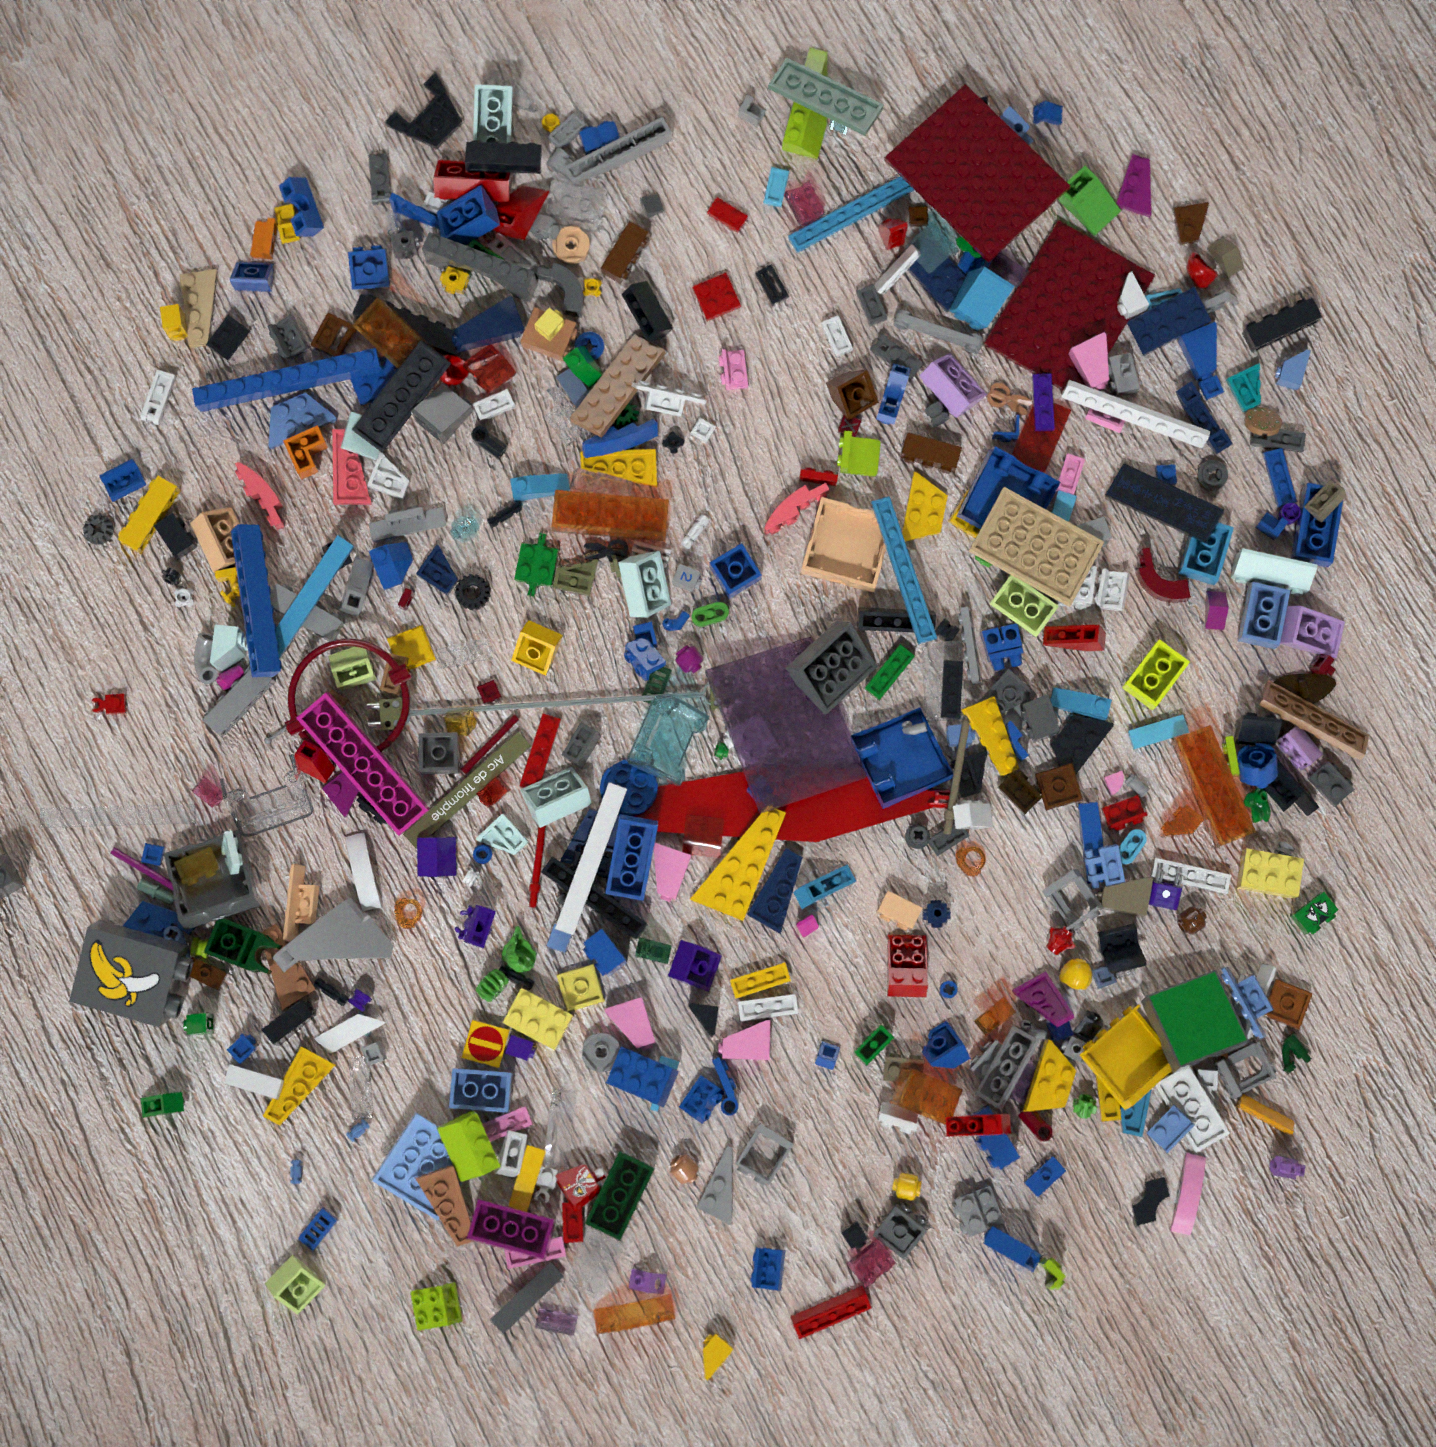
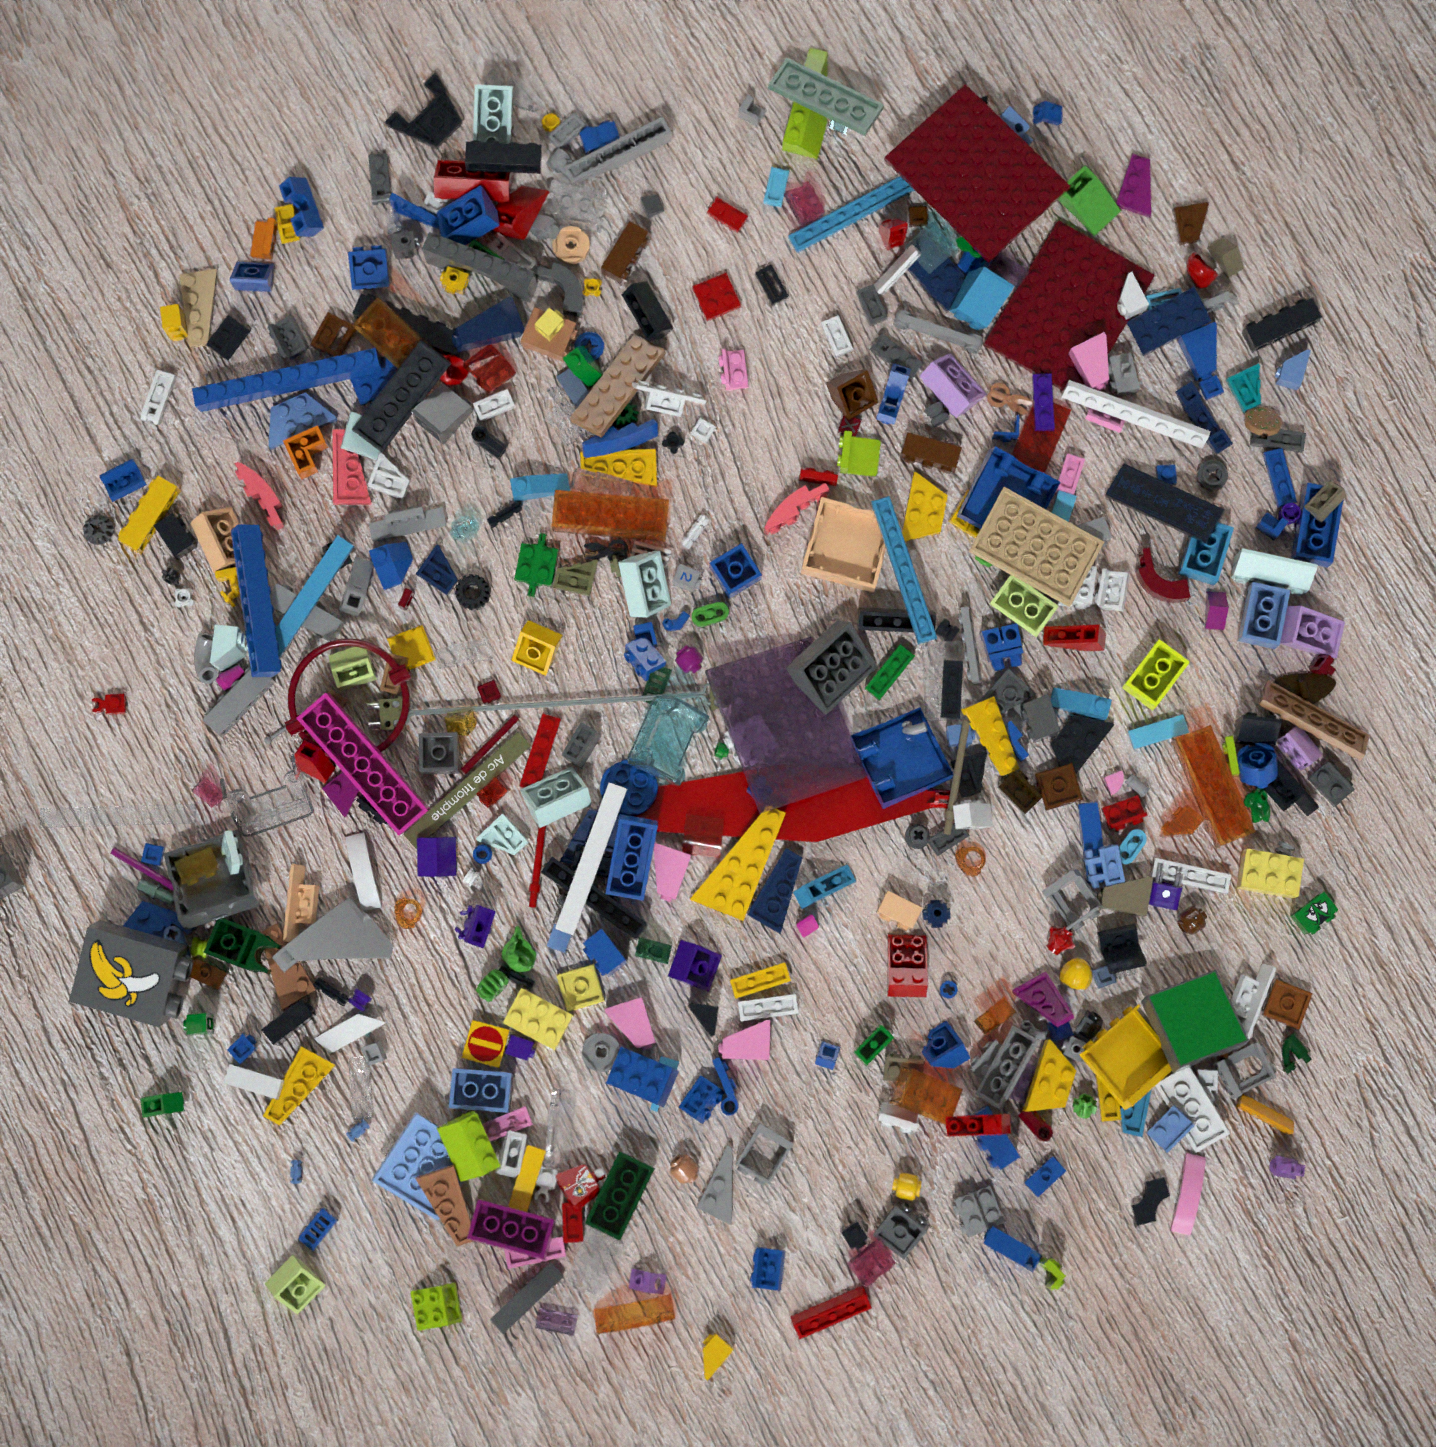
(1252, 999): medium blue bracket -> none

